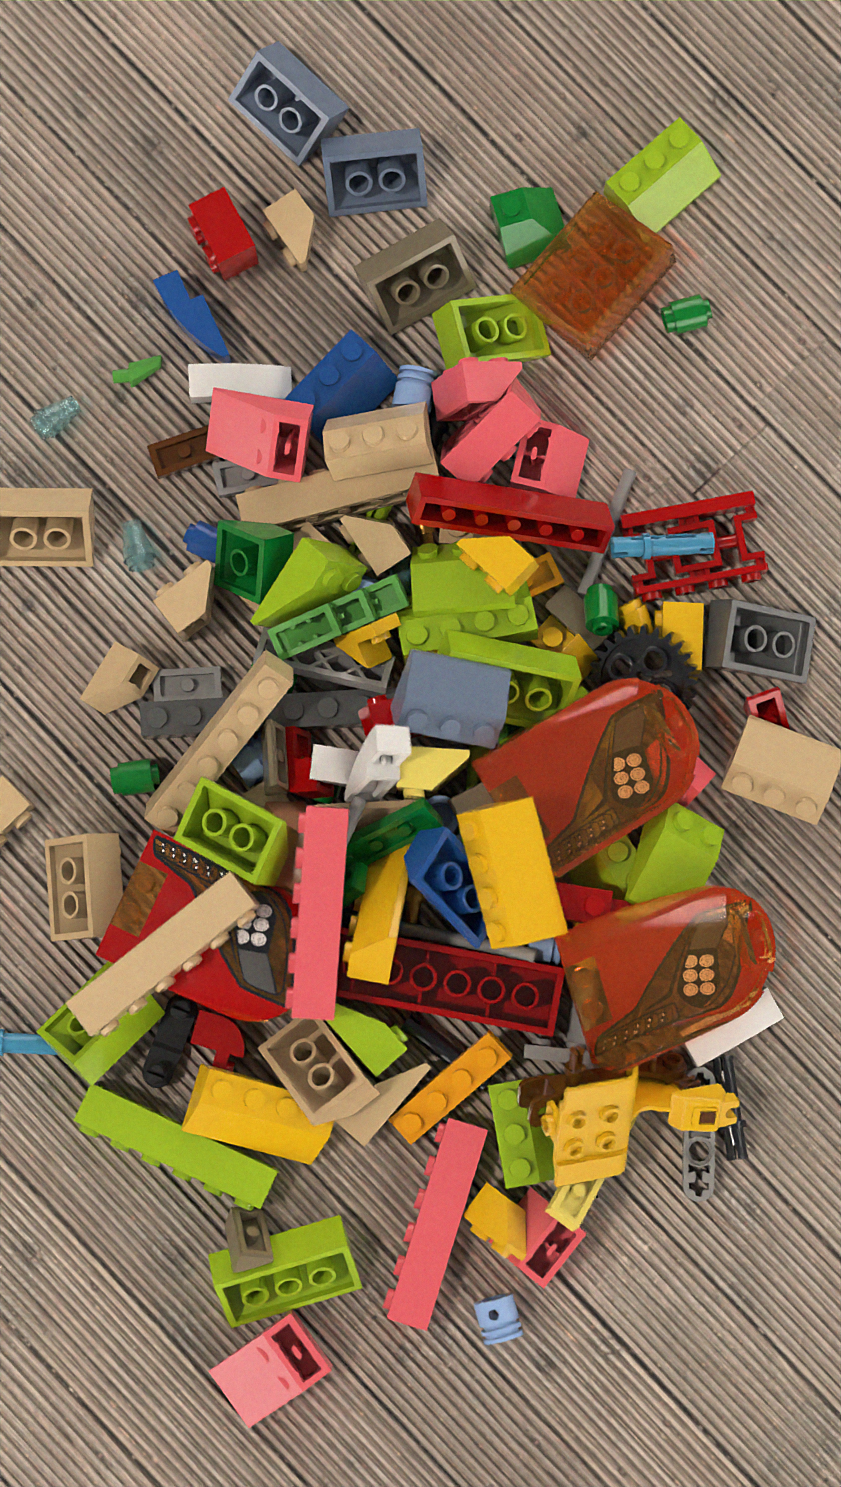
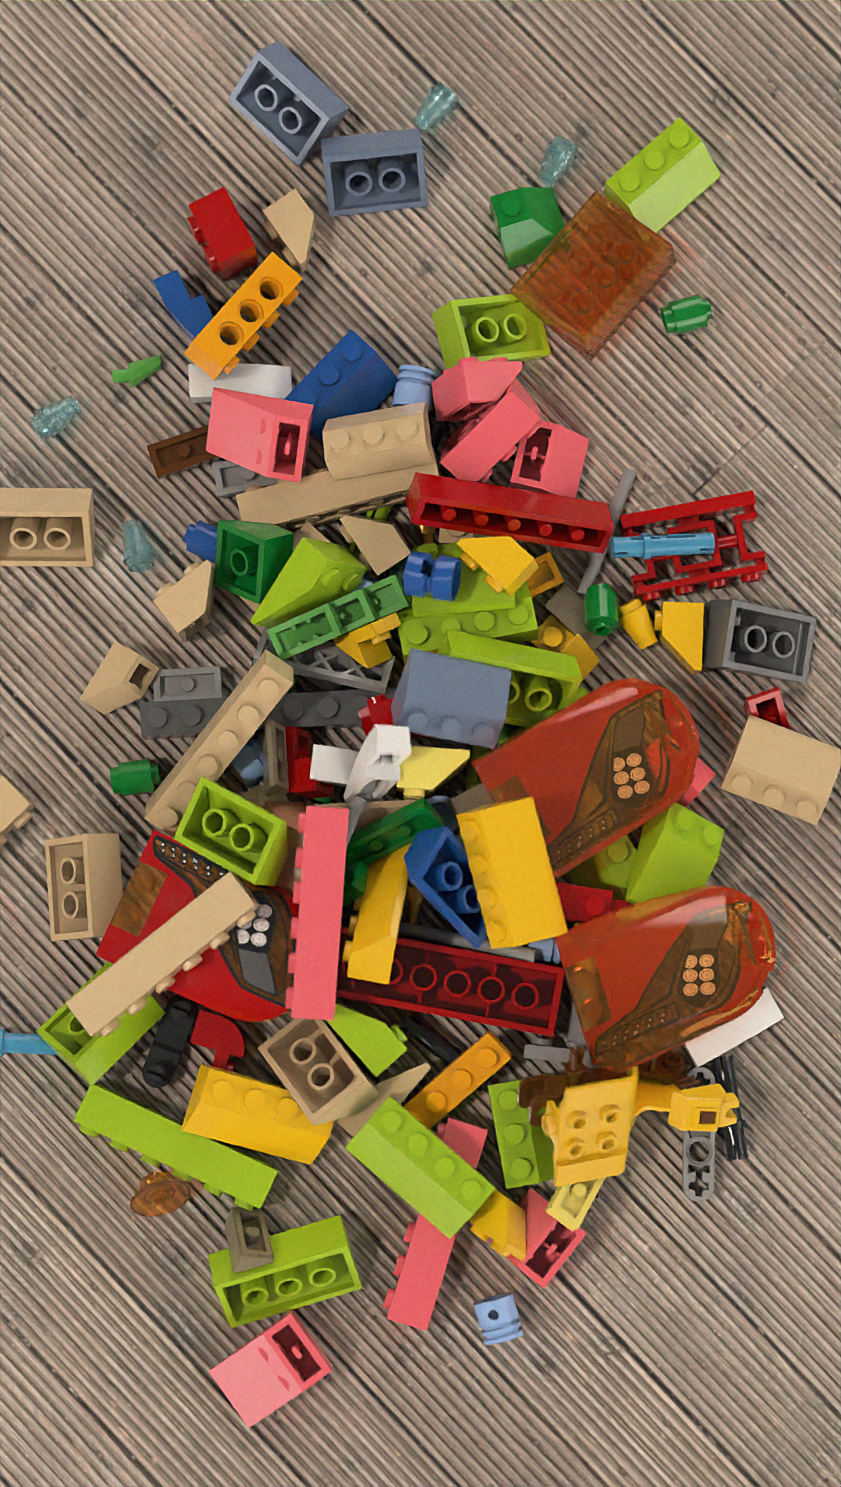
(159, 1195): none -> clear orange piece
(270, 277): none -> light orange brick
(415, 276): dark tan slope -> none
(420, 1167): none -> lime slope
(432, 576): none -> blue wheel
(436, 106): none -> clear light blue cone
(557, 160): none -> clear light blue cone
(635, 650): black gear -> none

